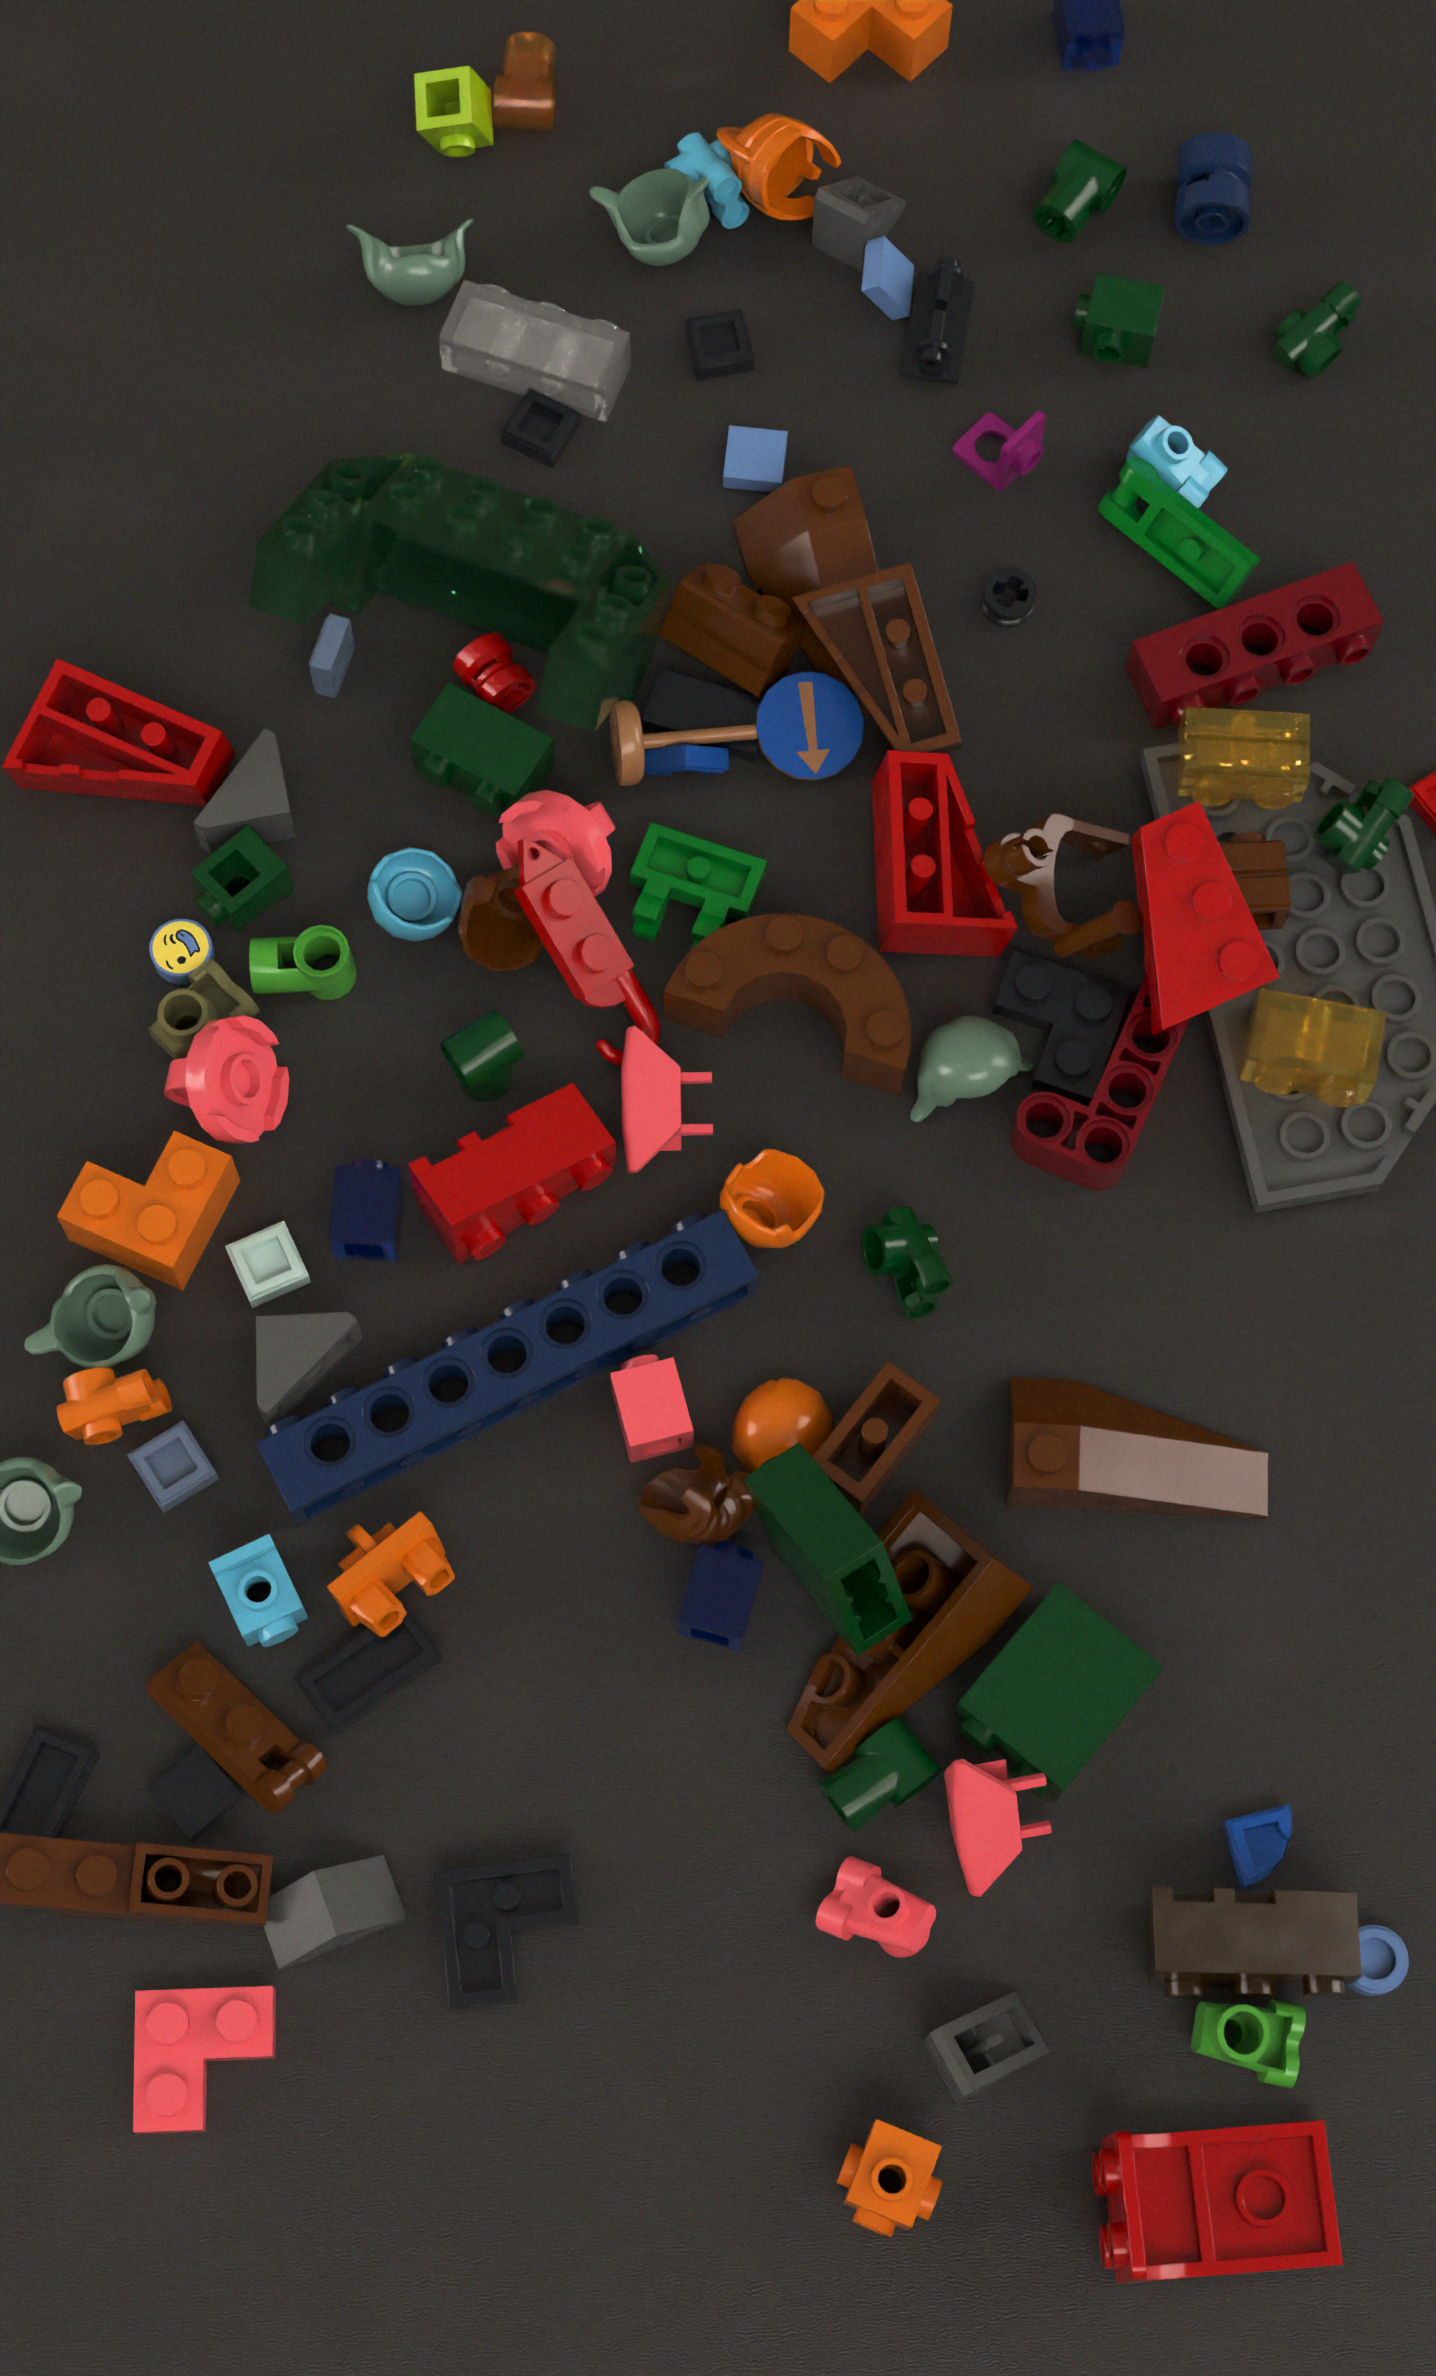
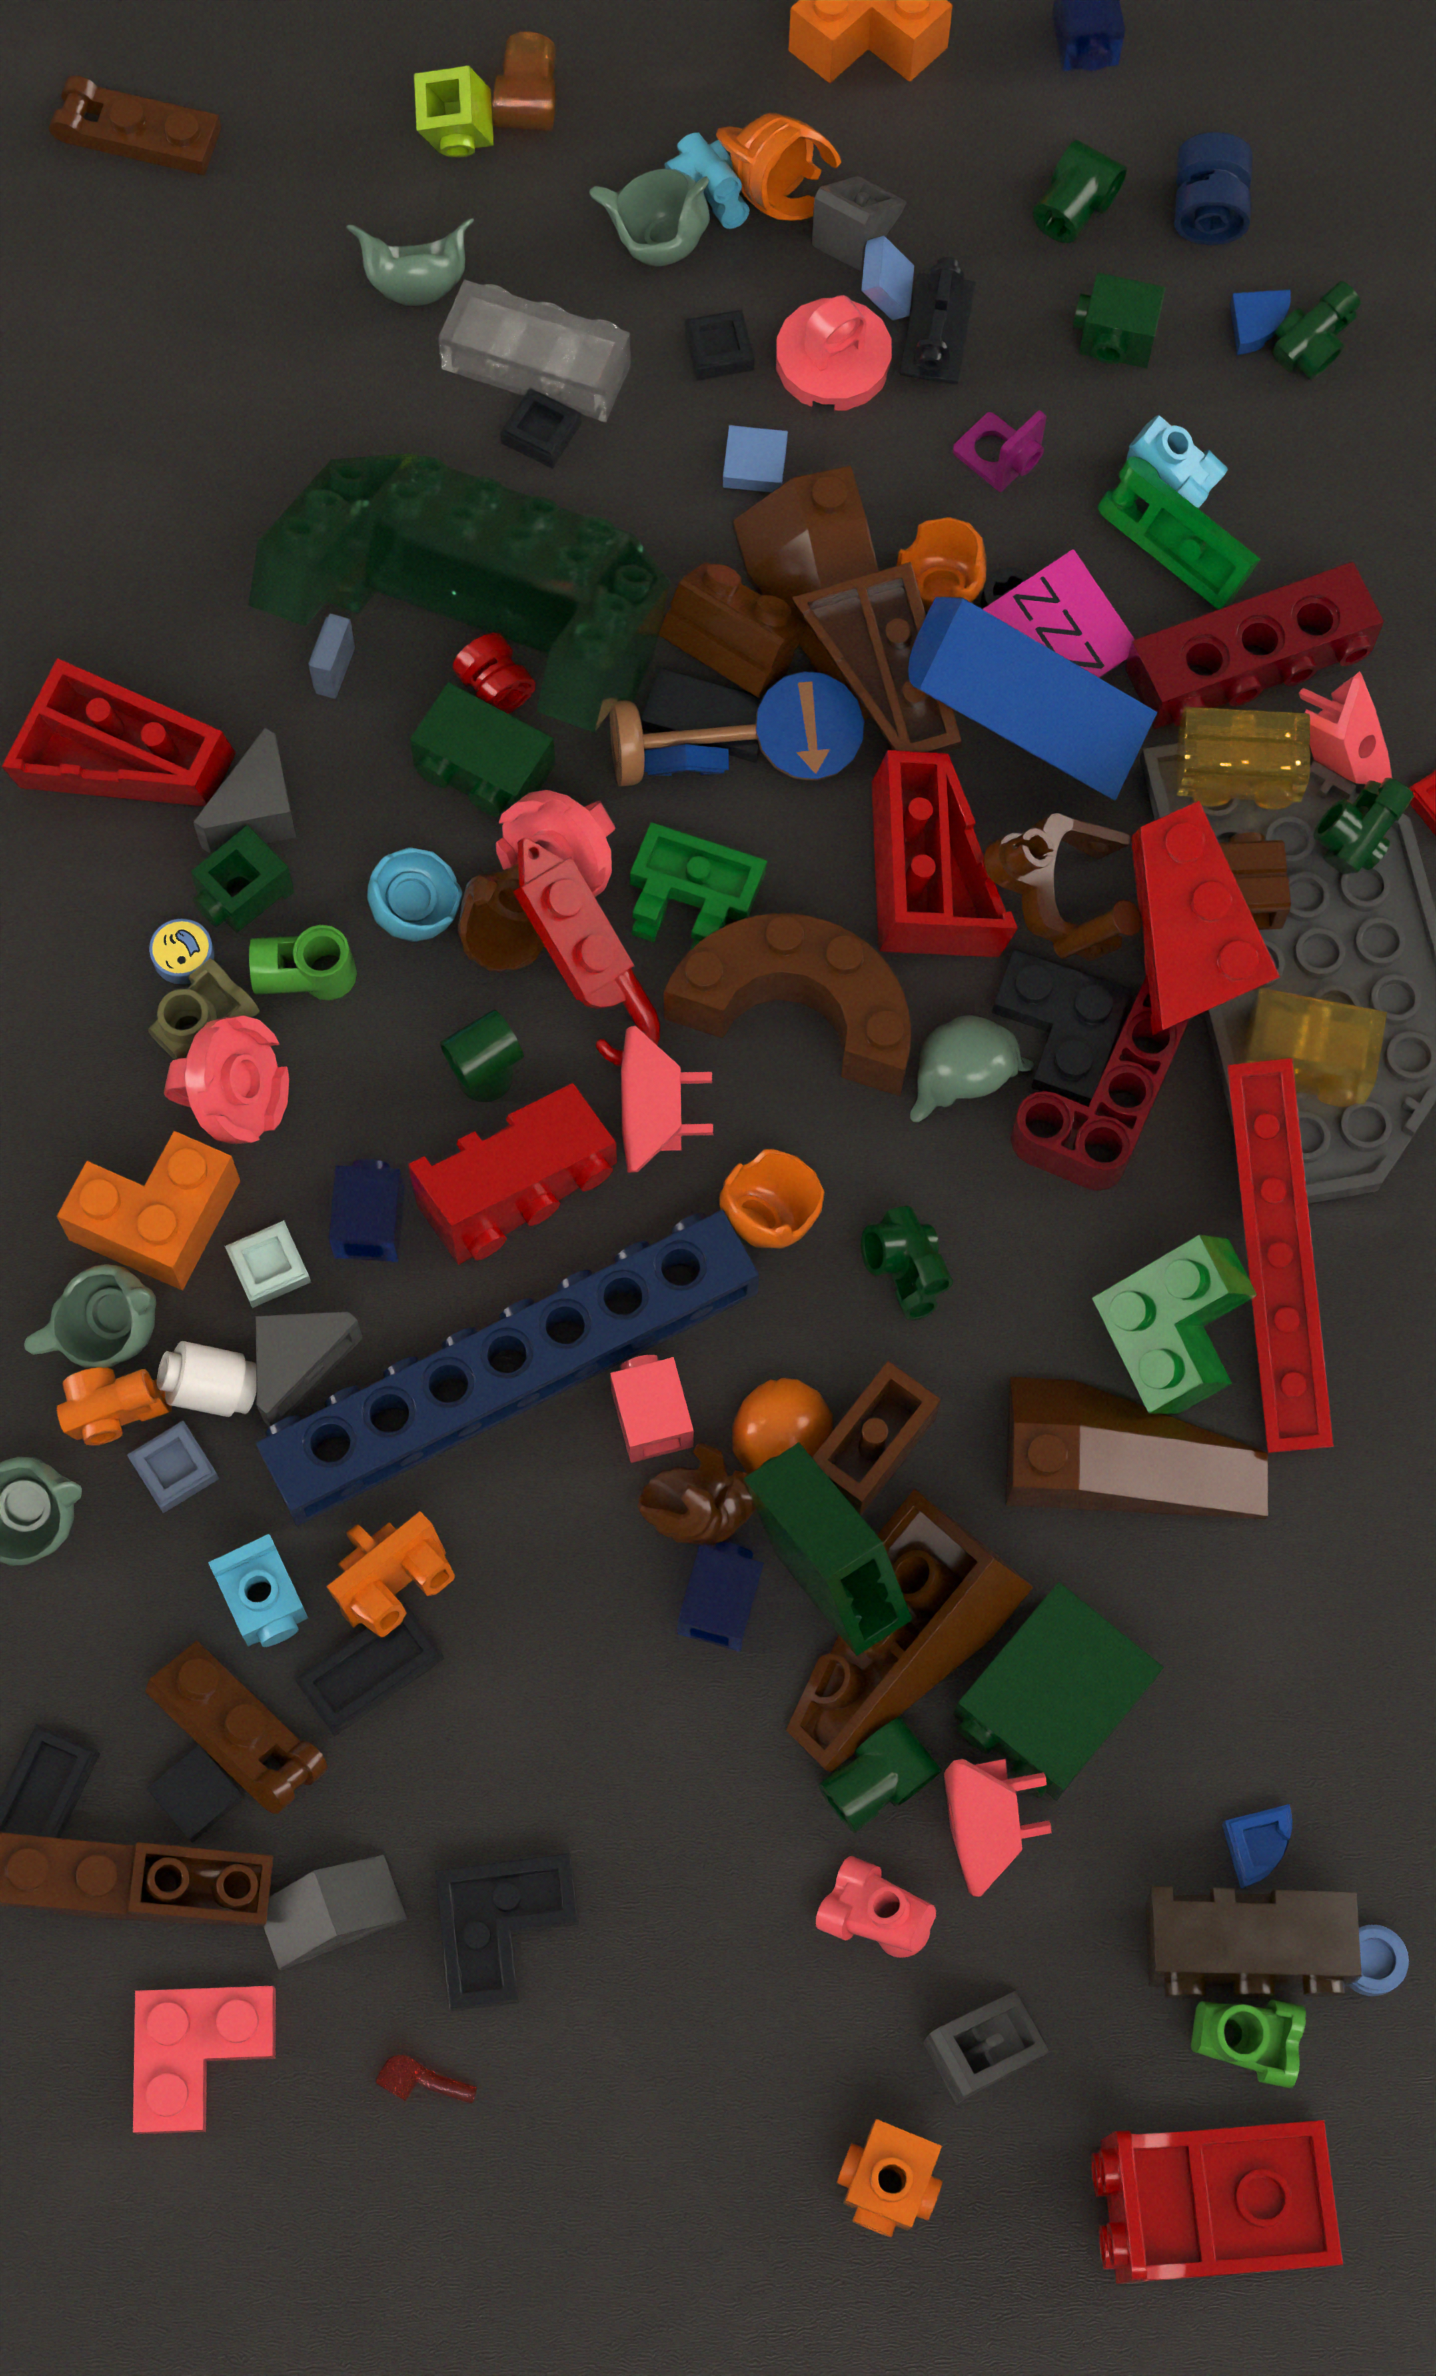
(135, 127): none -> reddish brown plate
(207, 1379): none -> white brick
(403, 2073): none -> clear red hand
(833, 353): none -> coral tile
(946, 560): none -> orange hair
(1028, 694): none -> blue brick
(1068, 615): none -> dark pink tile
(1161, 1320): none -> green brick
(1257, 317): none -> blue tile
(1280, 1255): none -> red plate
(1348, 733): none -> coral piece

